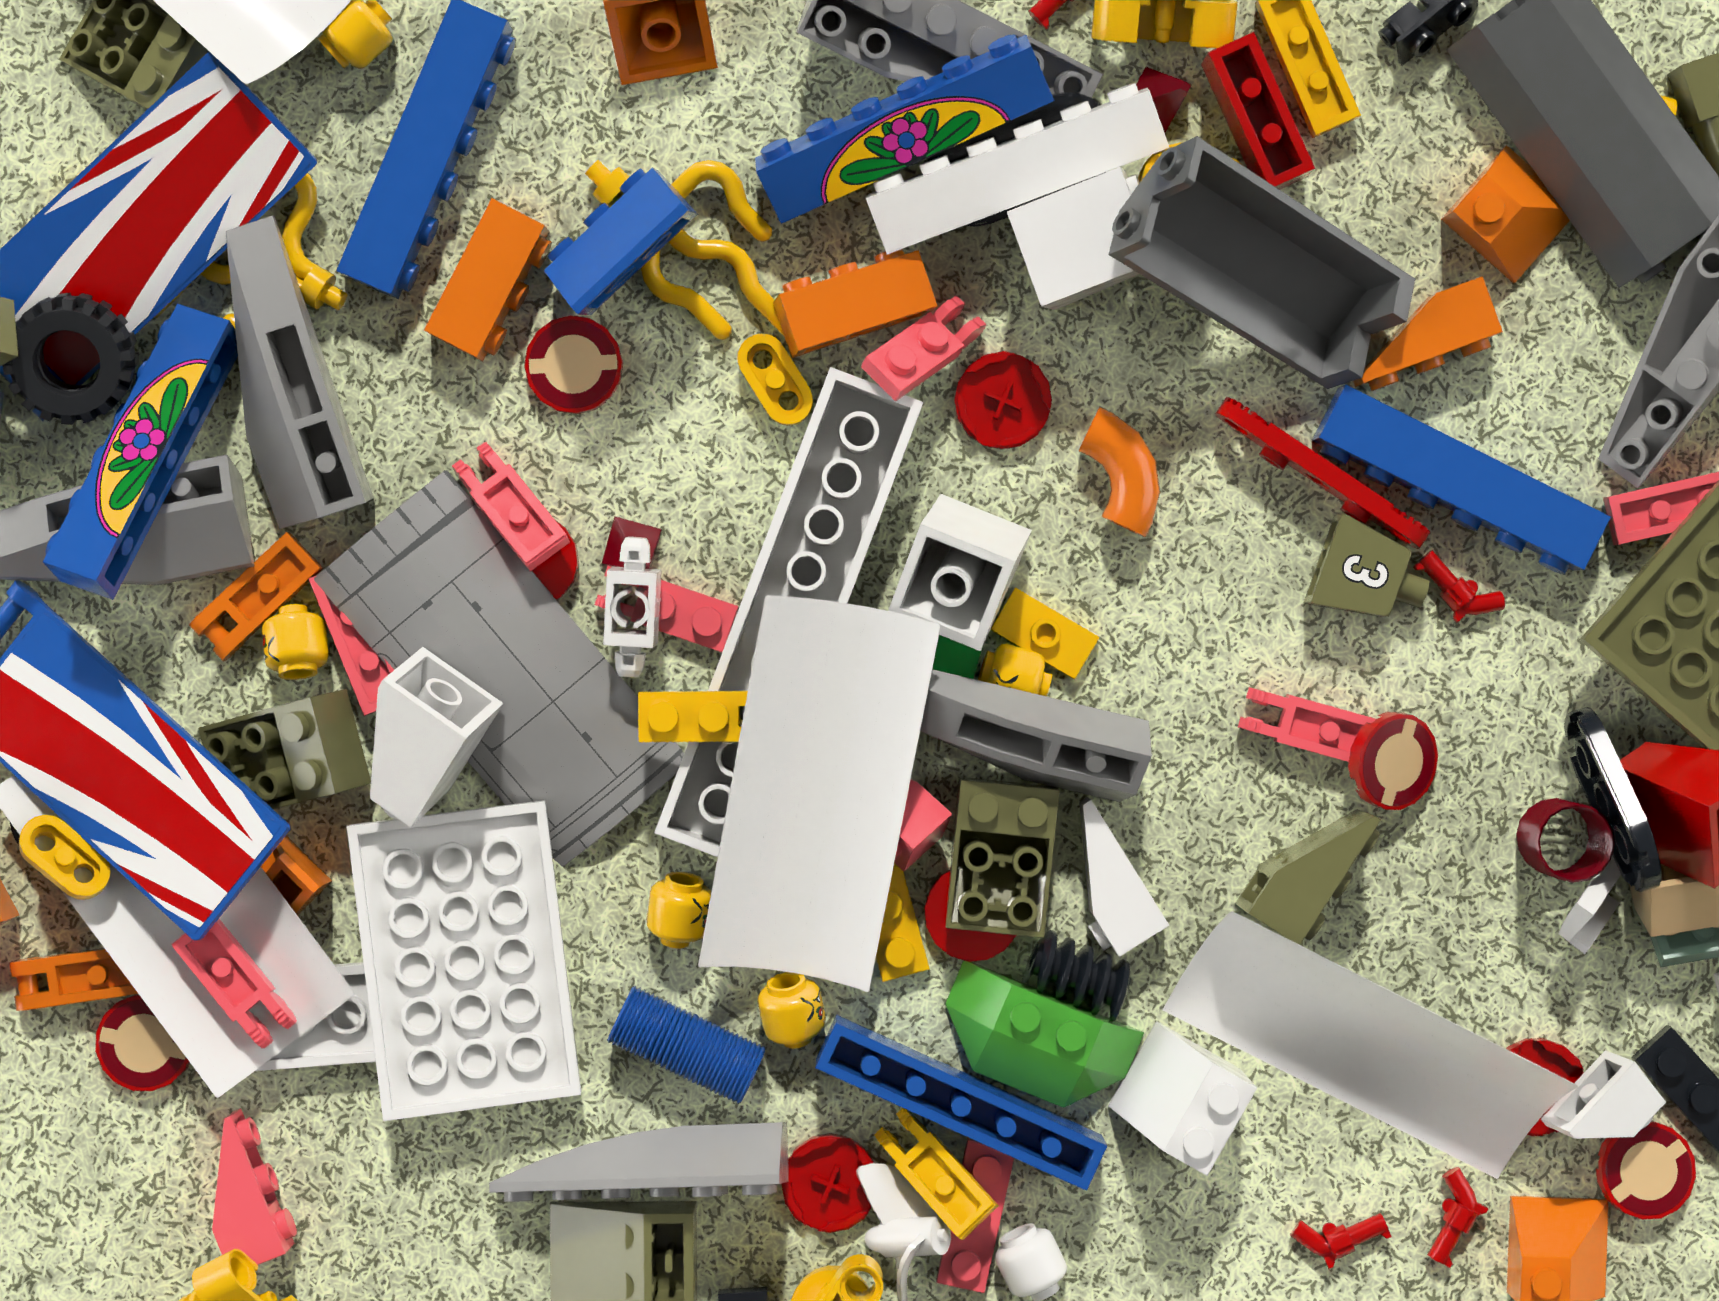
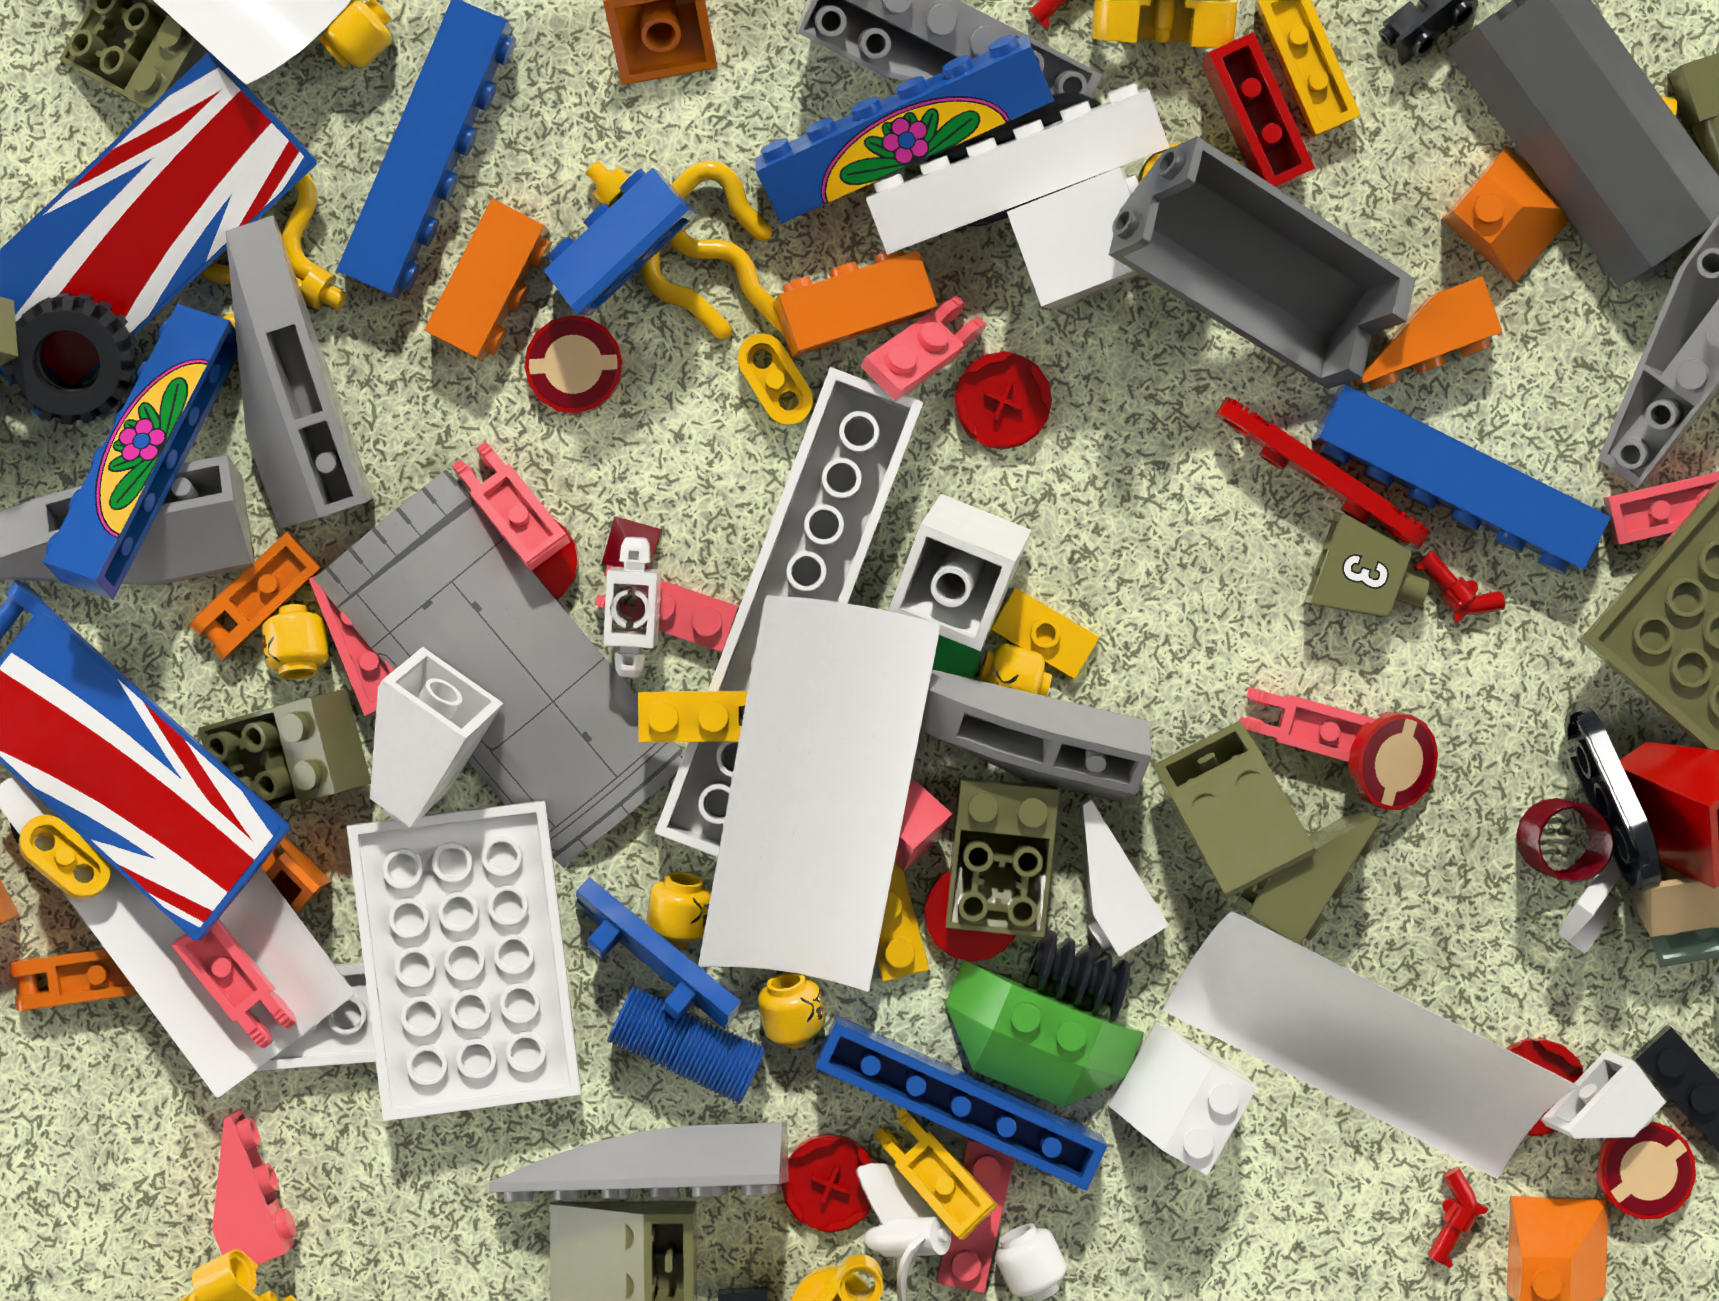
(137, 1047): tile -> none
(622, 926): none -> blue hinge
(1129, 468): orange cylinder -> none
(1166, 93): dark red slope -> none
(1233, 809): none -> olive slope
(1339, 1240): red piece -> none

